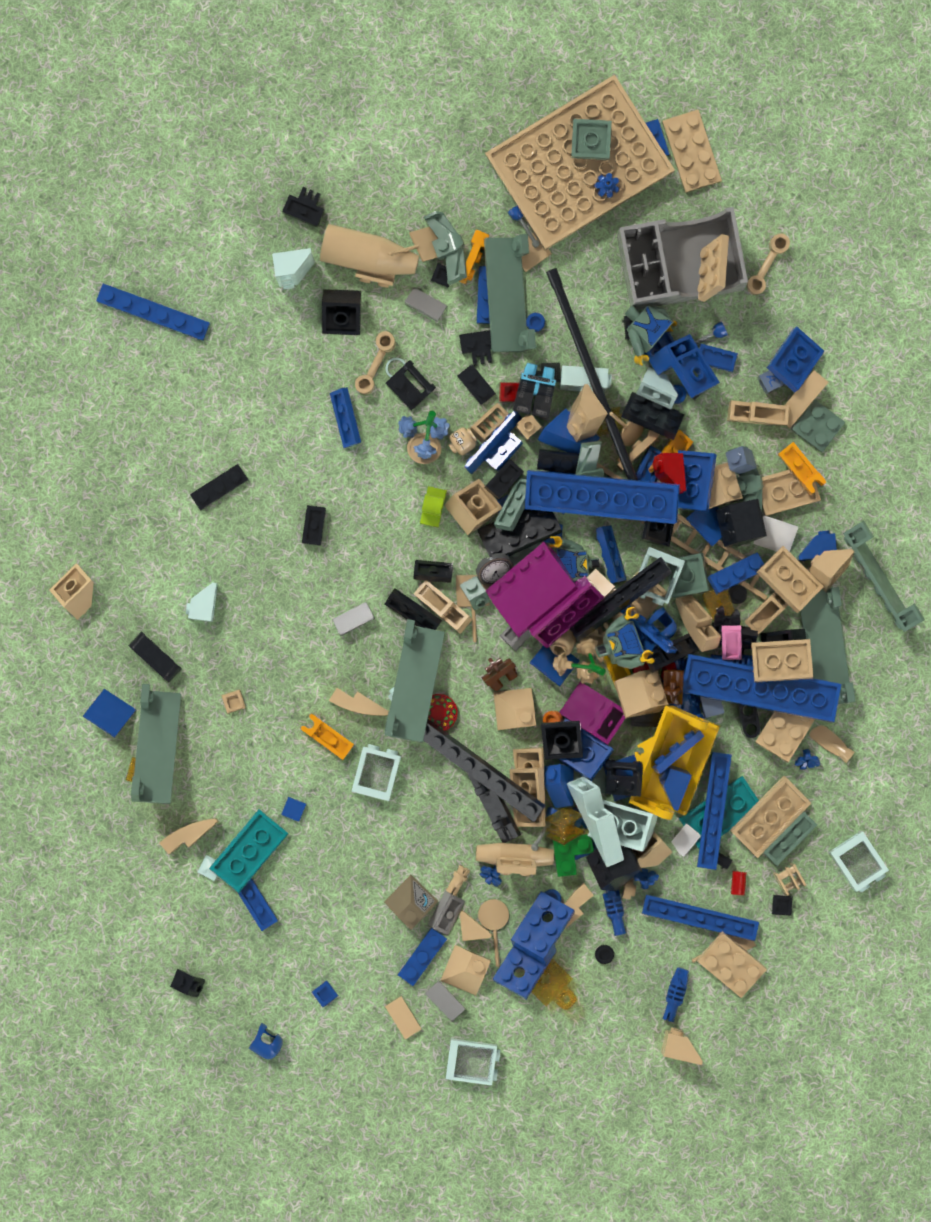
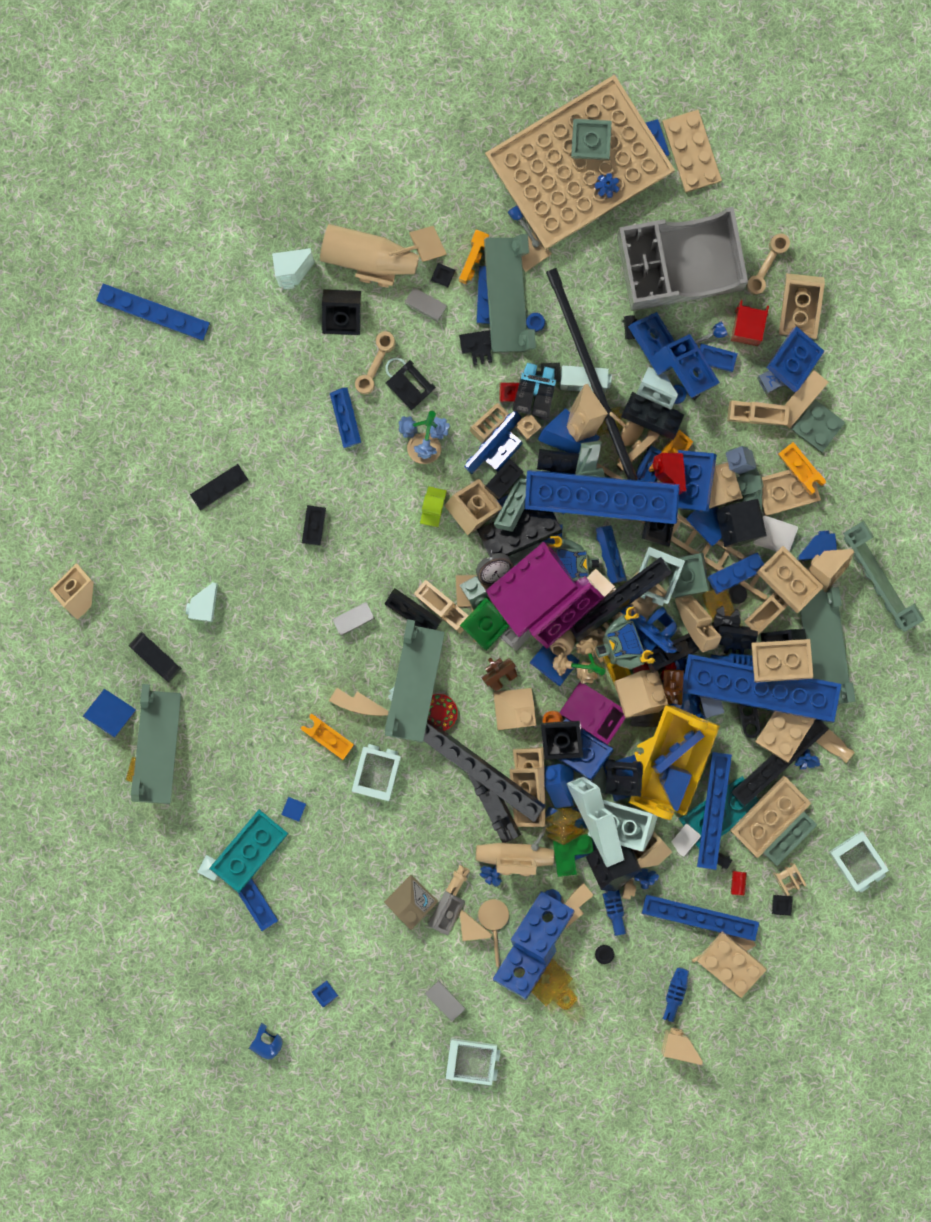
(187, 835): tan slope -> none
(187, 983): black bracket -> none
(233, 701): tan tile -> none
(304, 207): black hinge -> none
(403, 1017): tan tile -> none
(422, 956): blue plate -> none
(433, 571): black plate -> none
(448, 246): sand green plate -> none
(462, 441): tan head -> none
(465, 970): tan slope -> none
(476, 384): black plate -> none
(485, 624): none -> green tile
(647, 329): sand green torso -> none
(713, 268): tan plate -> none
(731, 643): bright pink tile -> none
(749, 325): none -> red piece
(774, 766): none -> black plate
(801, 304): none -> tan slope

